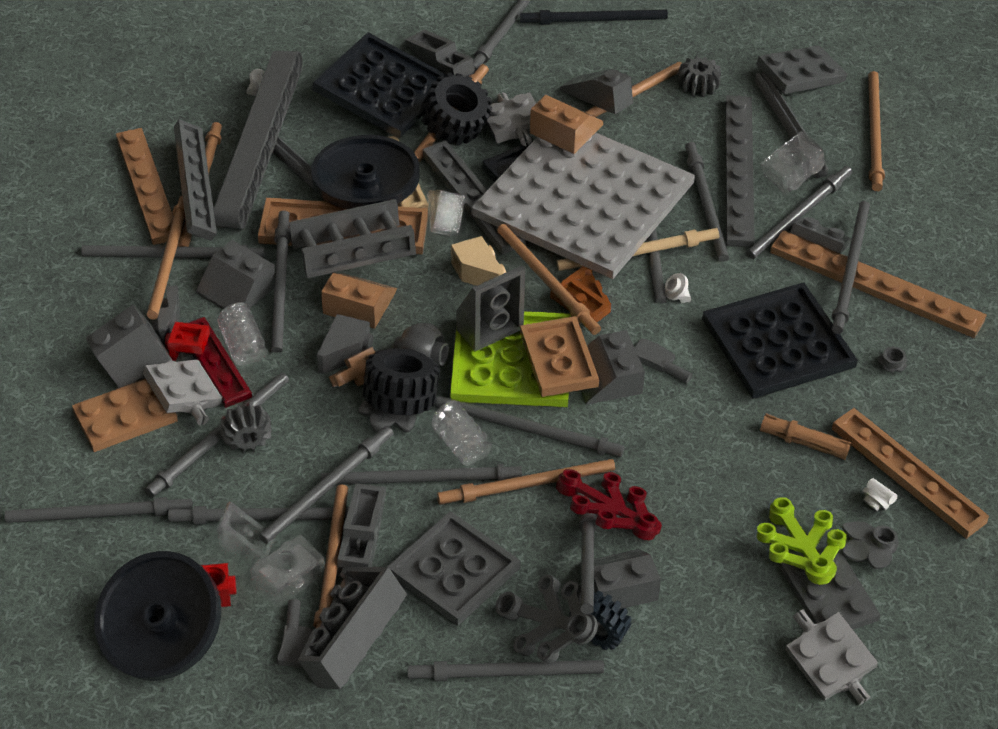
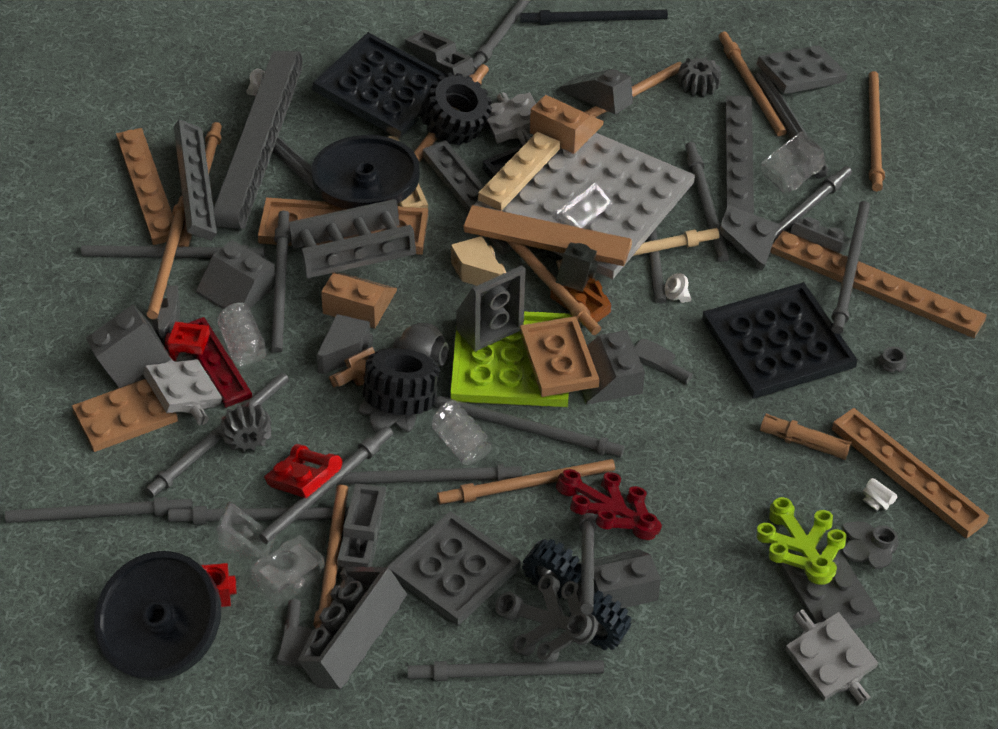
(300, 479): none -> red plate
(445, 212): clear slope -> none
(519, 171): none -> tan plate
(545, 234): none -> medium nougat tile
(552, 560): none -> black bush
(577, 266): none -> pearl dark grey brick
(583, 207): none -> clear slope
(733, 52): none -> medium nougat bar
(749, 233): none -> dark grey wing

